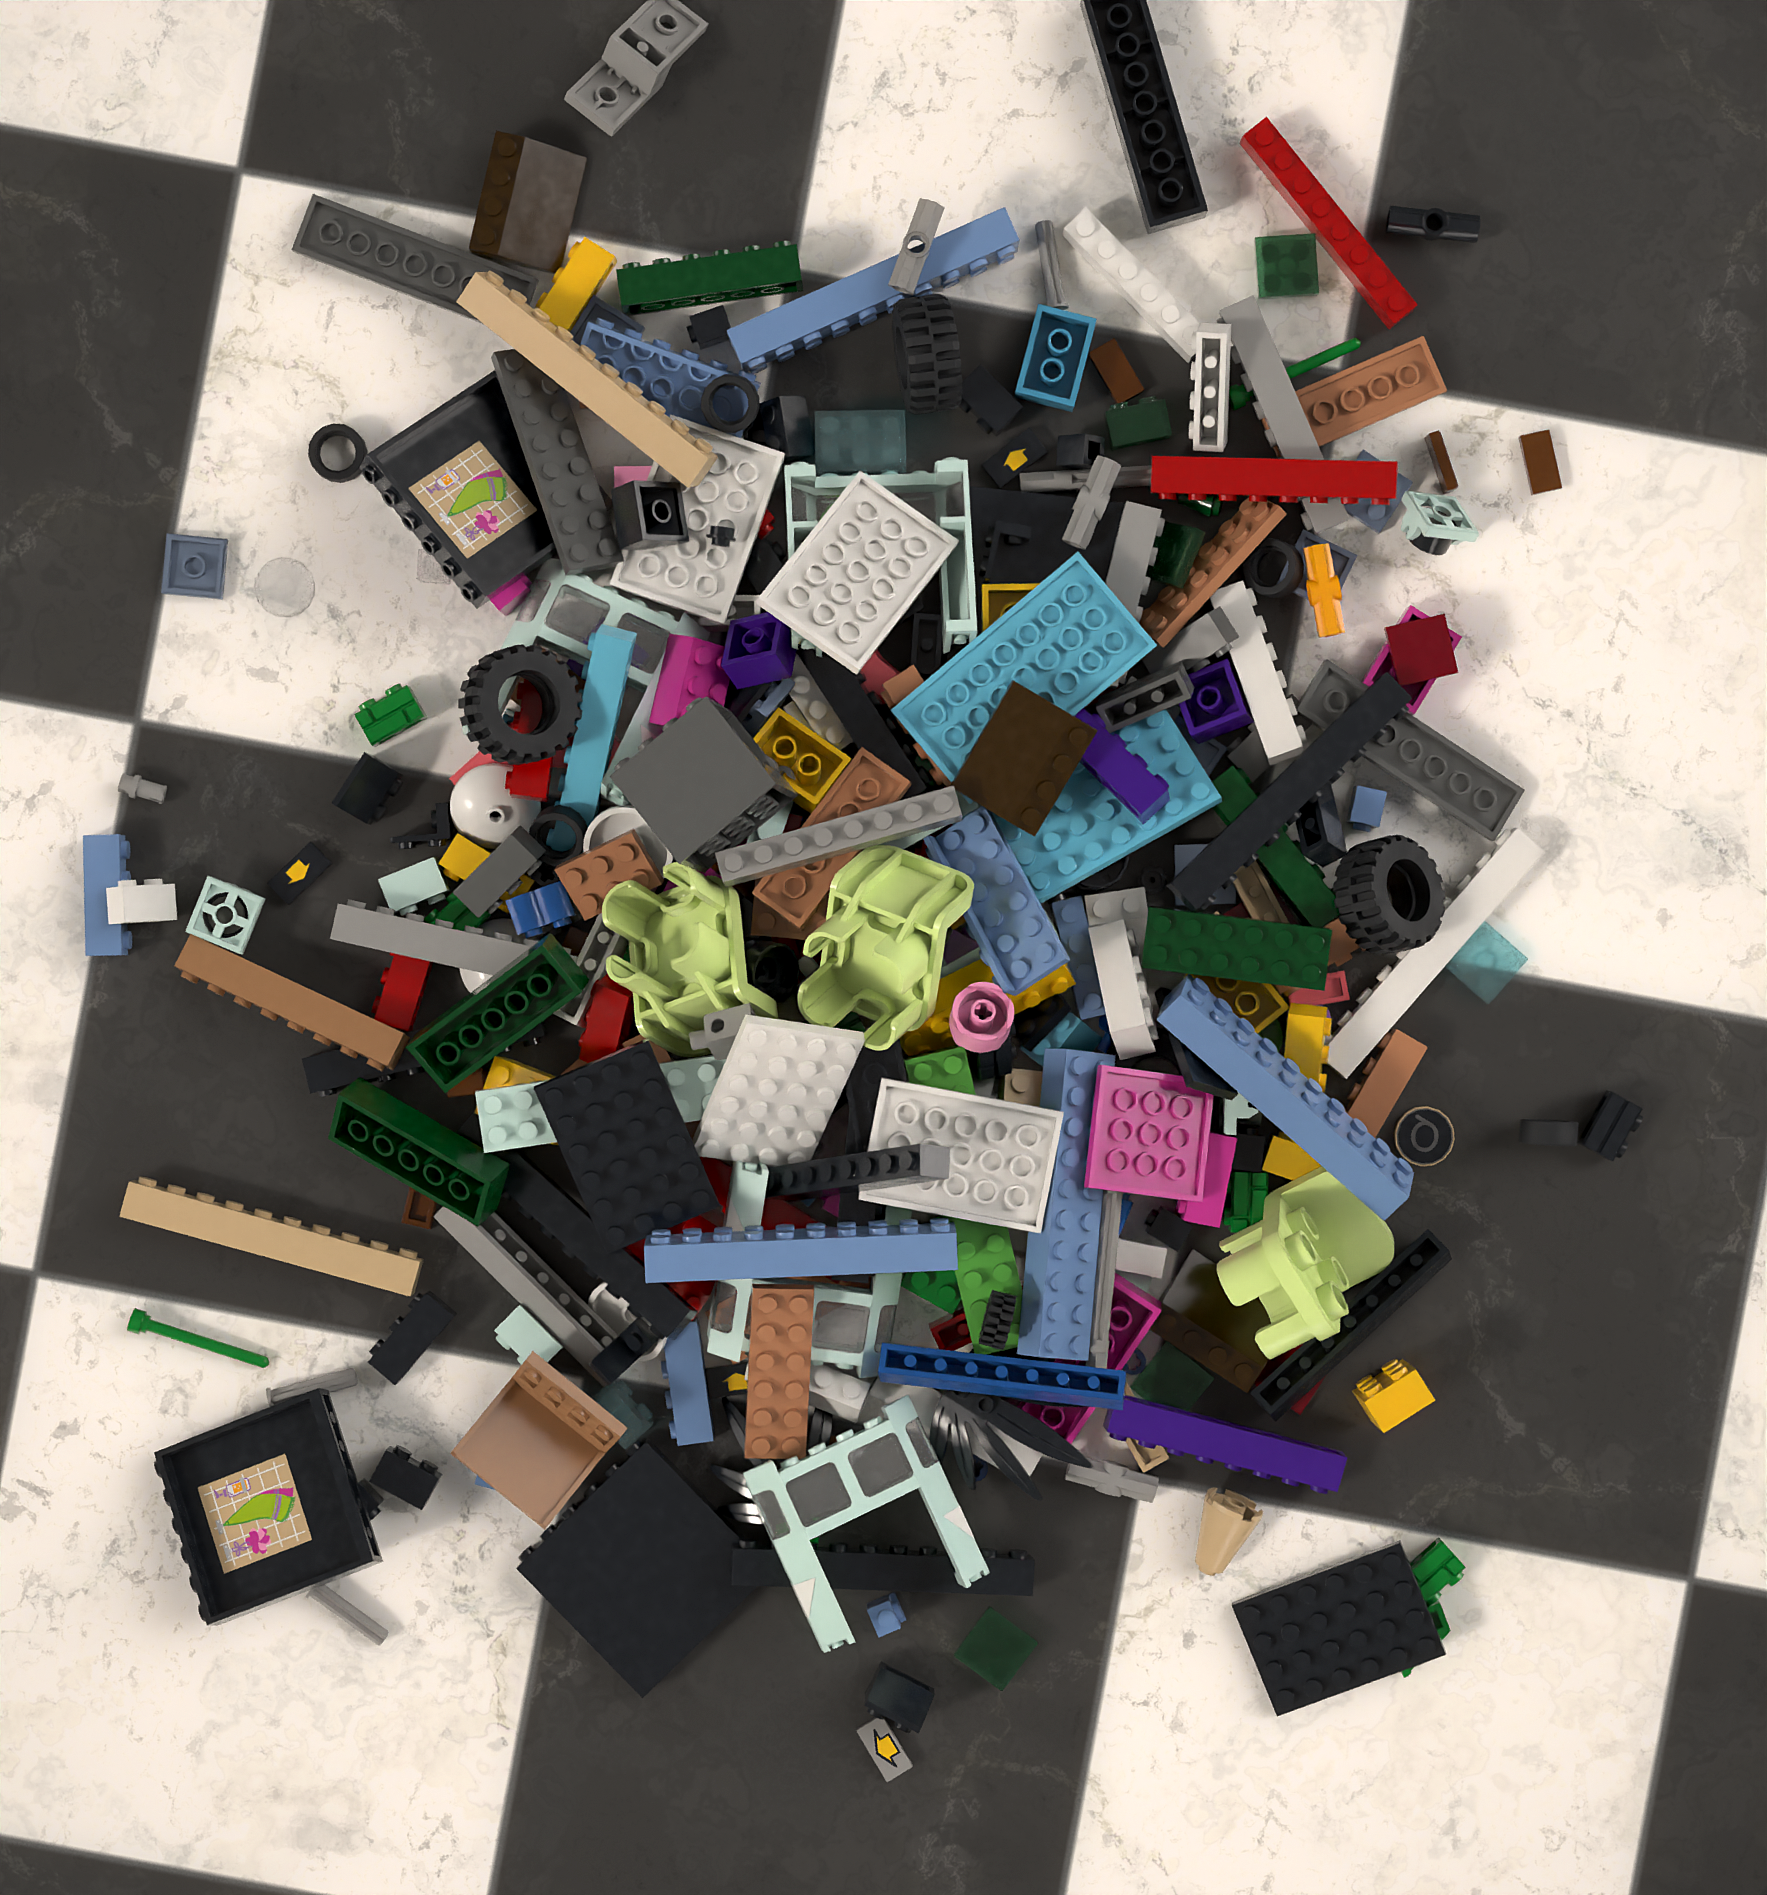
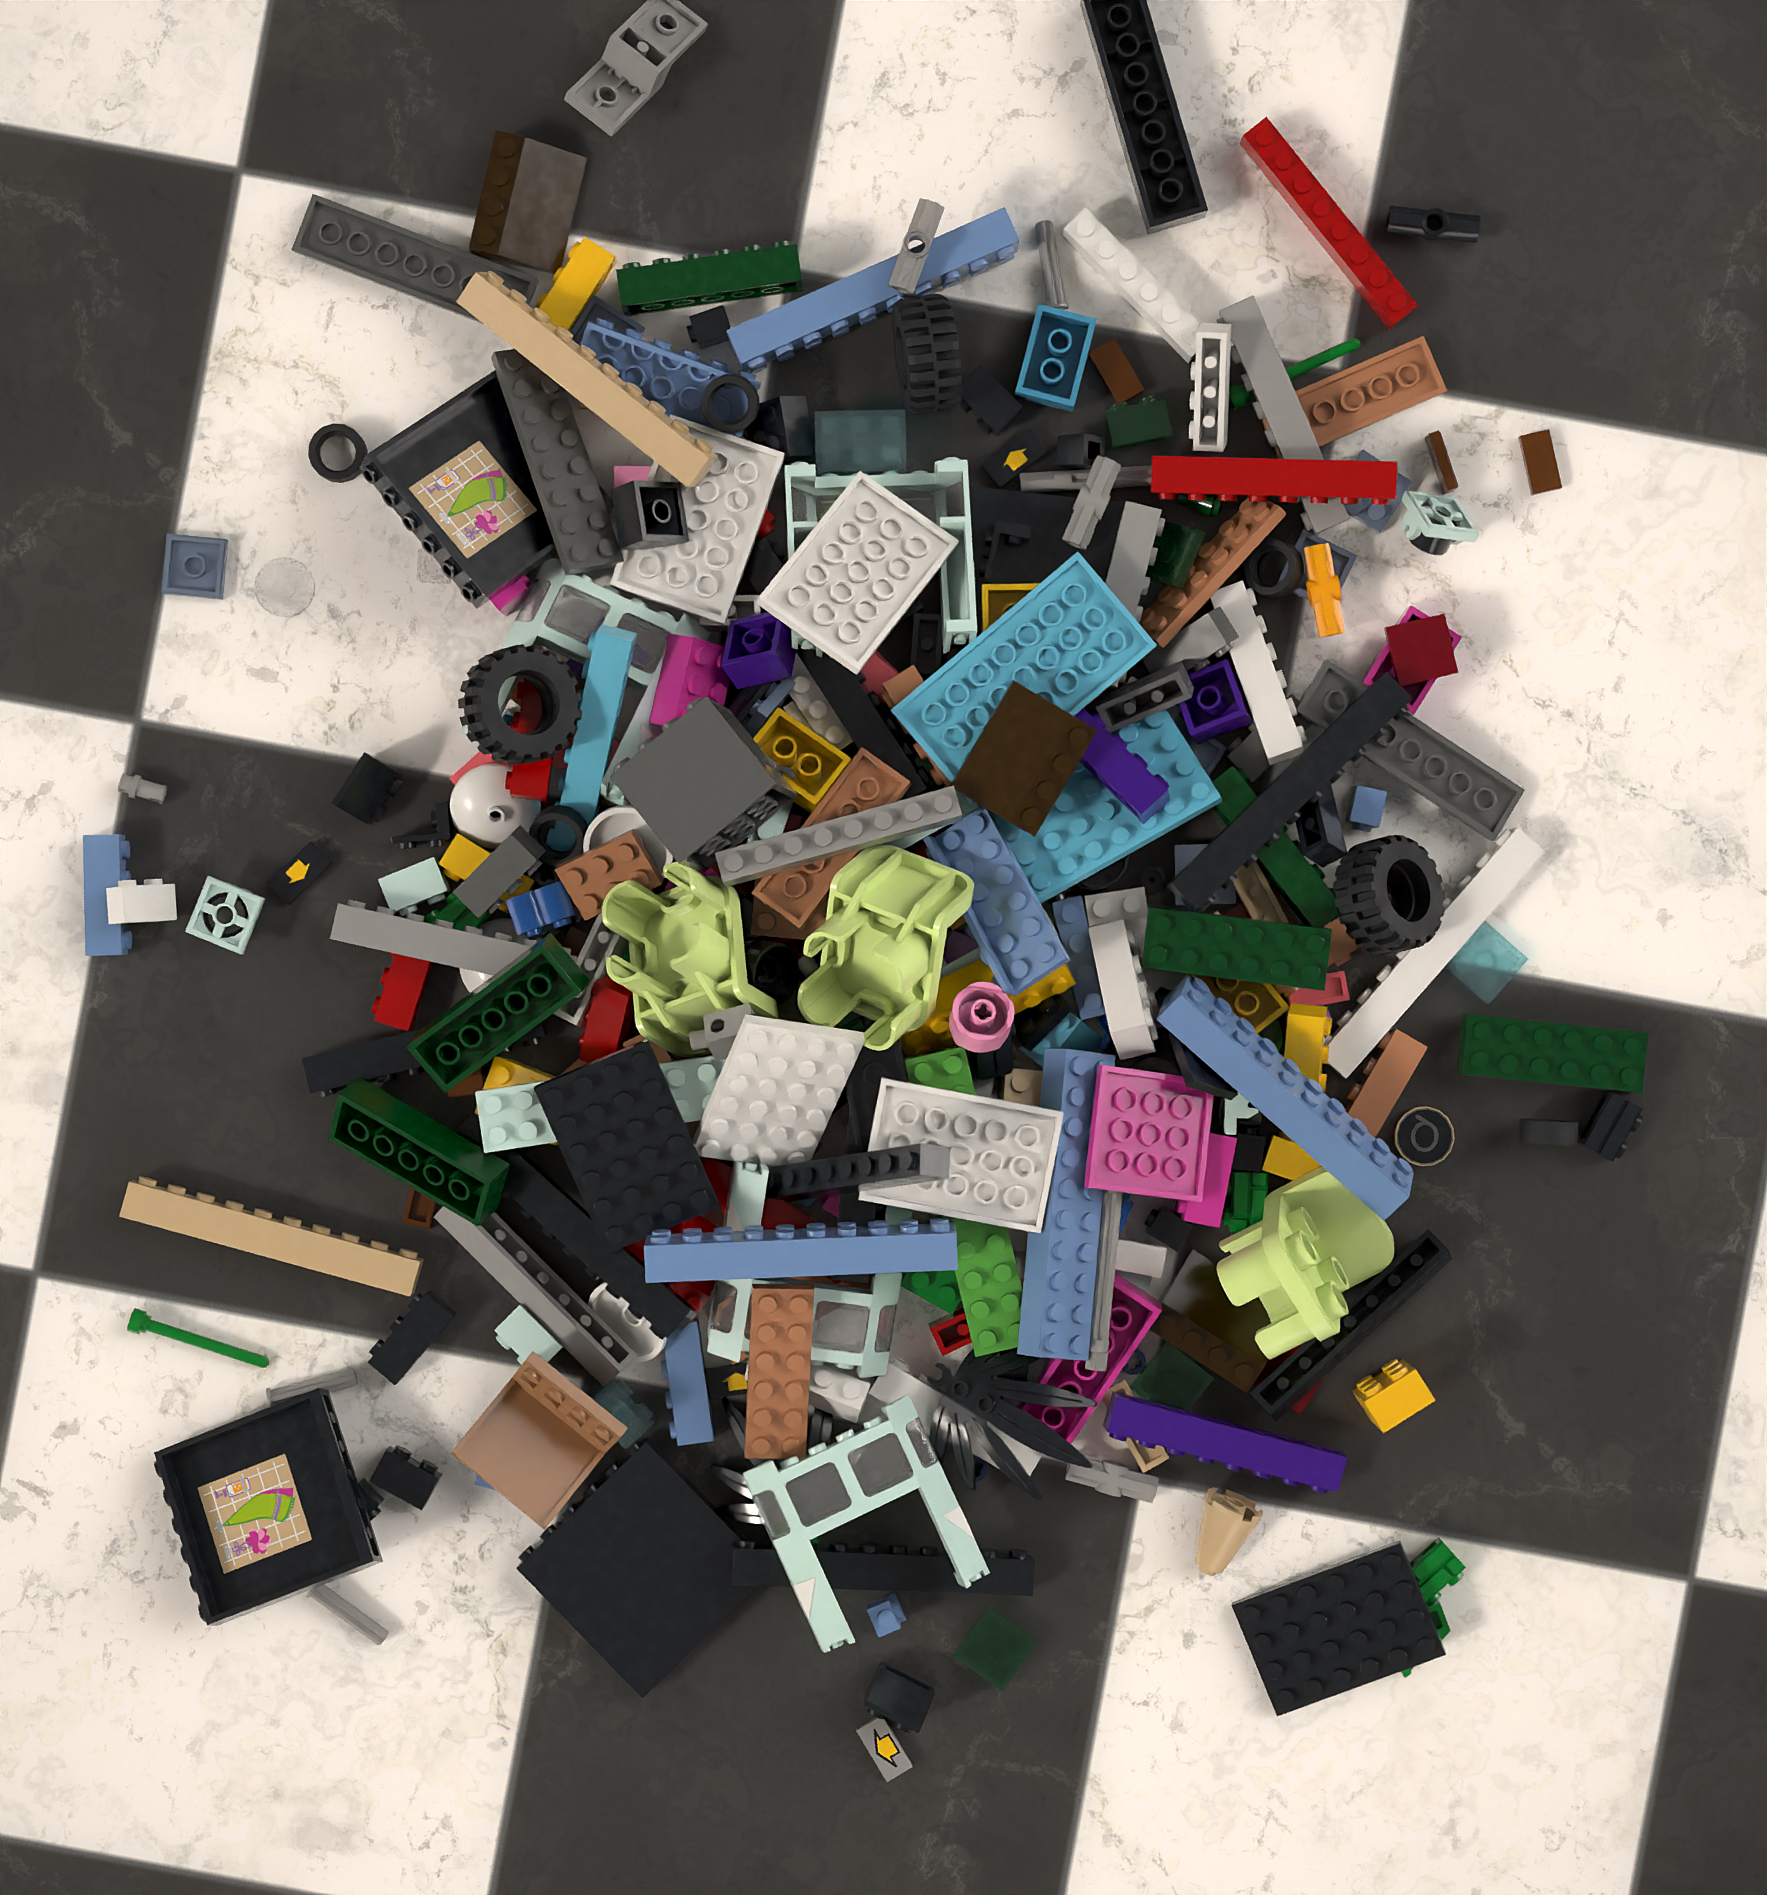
(292, 1002): medium nougat brick -> none
(390, 715): green brick -> none
(623, 1351): black bracket -> none
(721, 536): black plate -> none
(997, 1319): black tyre -> none
(1002, 1376): blue brick -> none
(1286, 266): clear green plate -> none
(1552, 1053): none -> dark green brick

